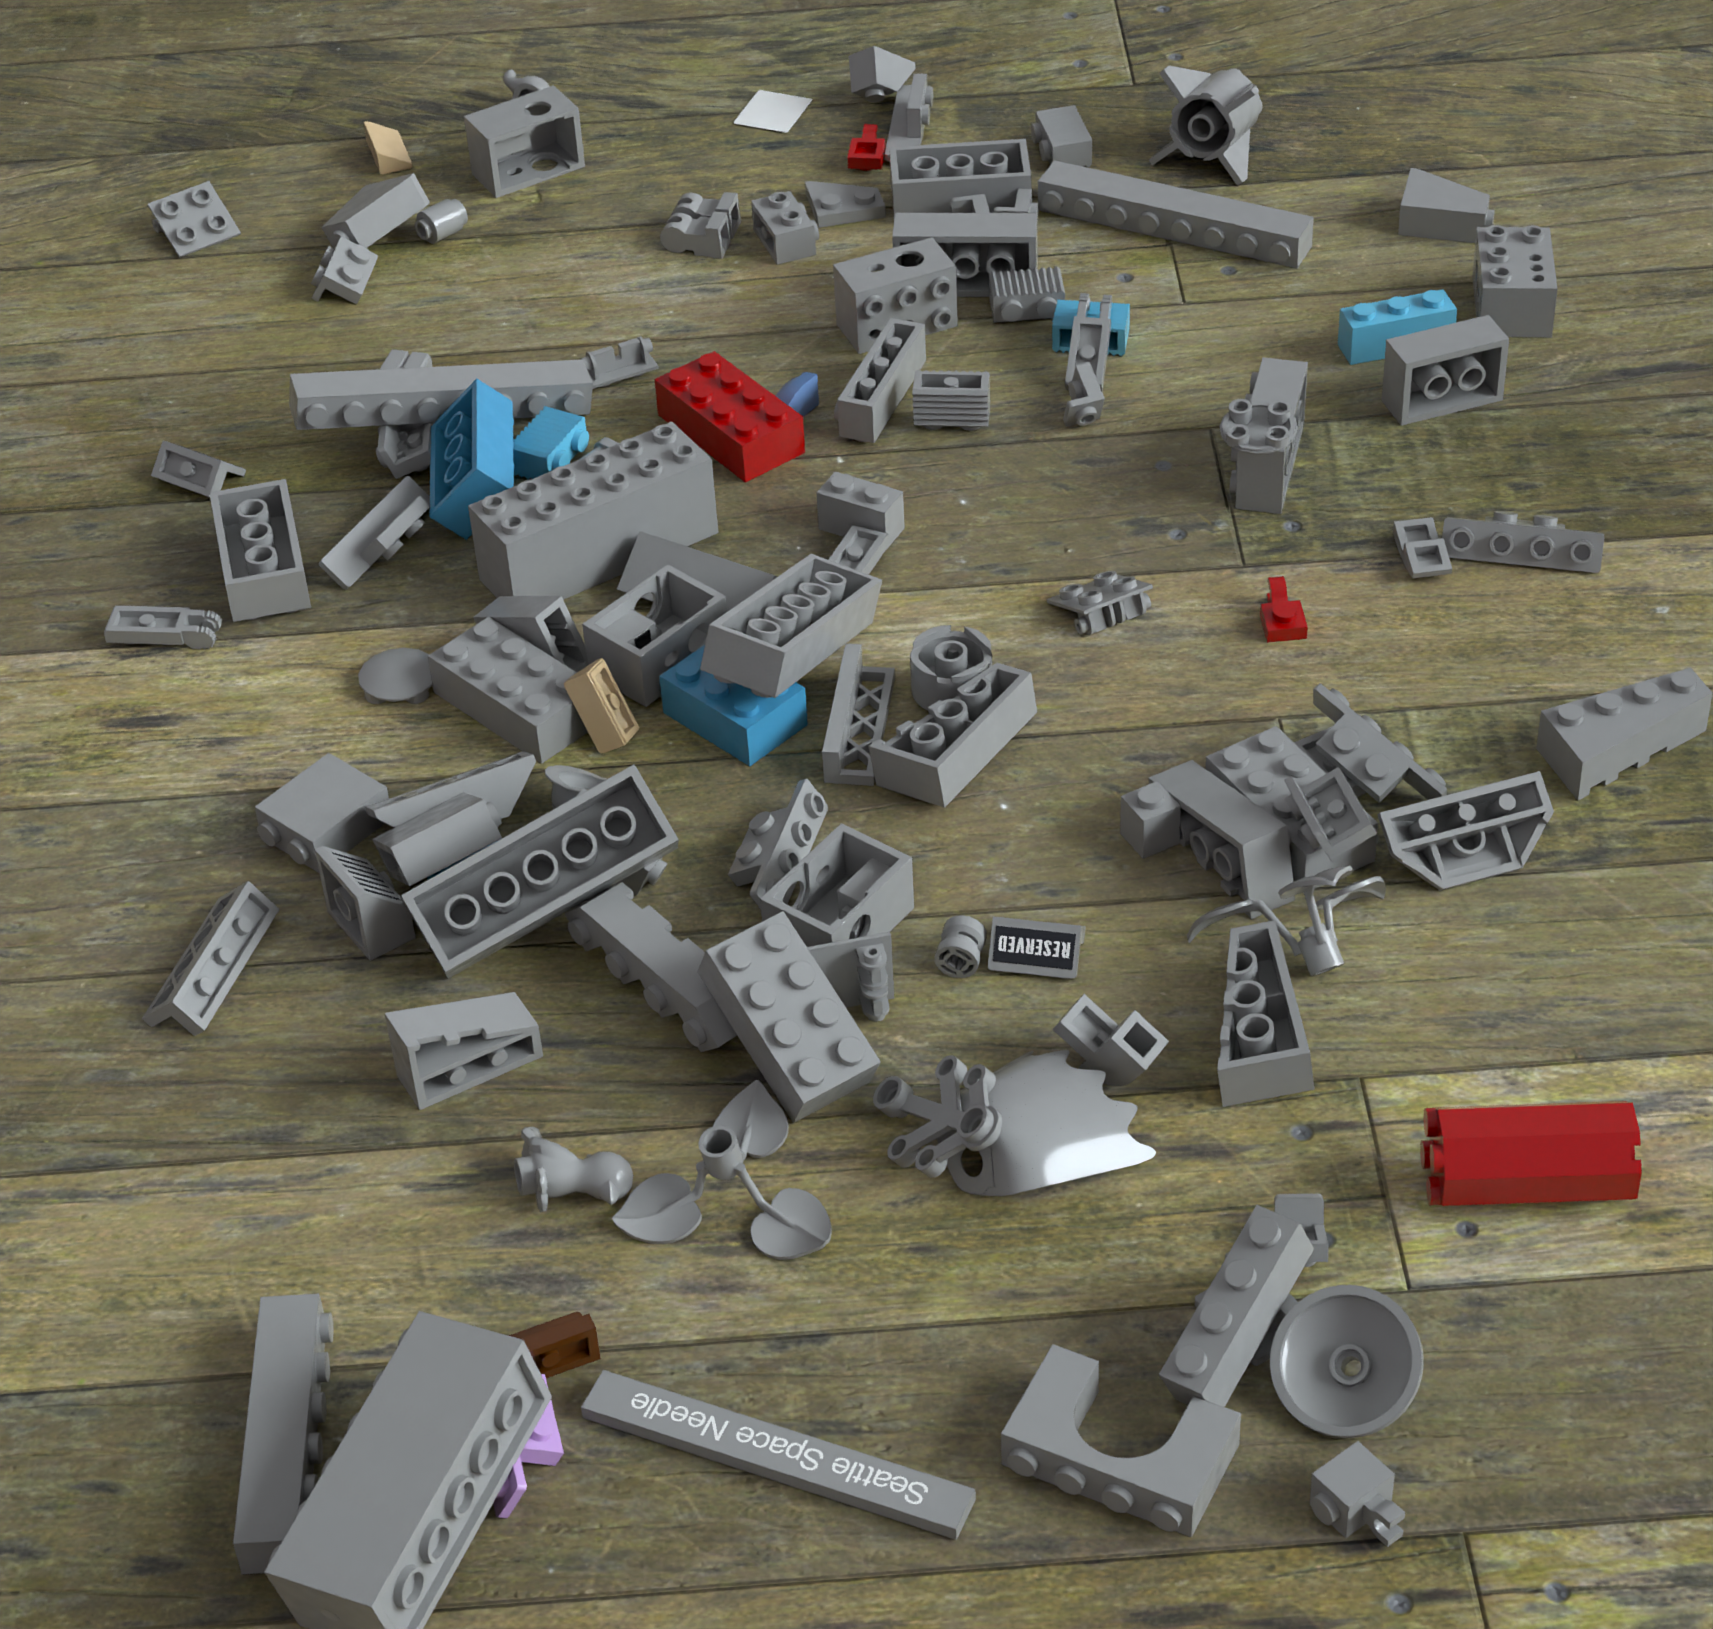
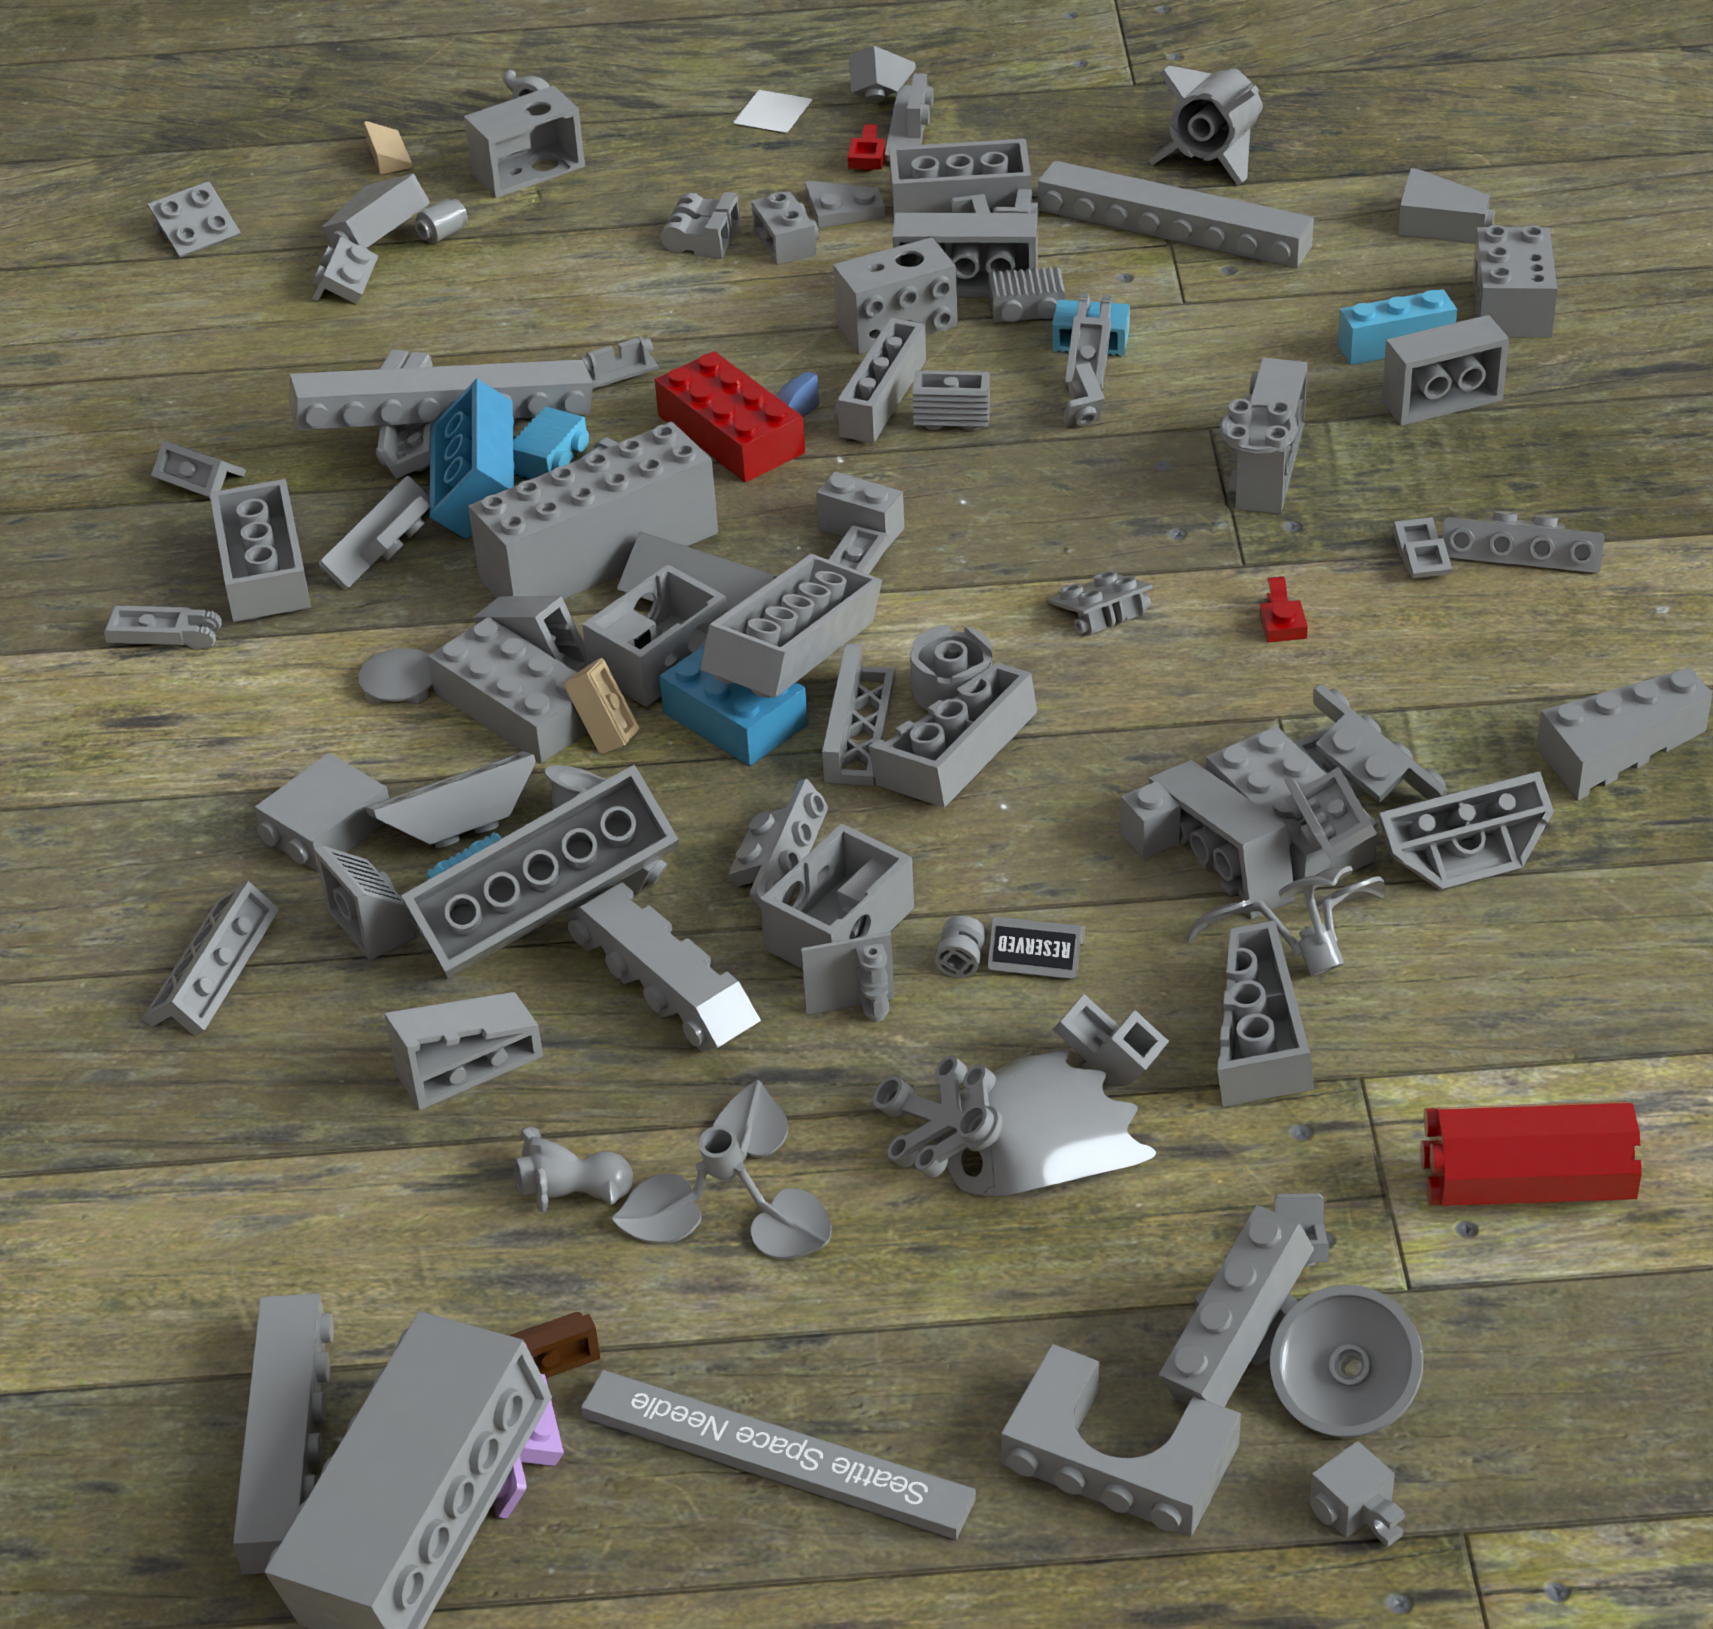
(438, 838): light grey brick -> none
(788, 1016): light grey brick -> none
(1062, 136): light grey brick -> none

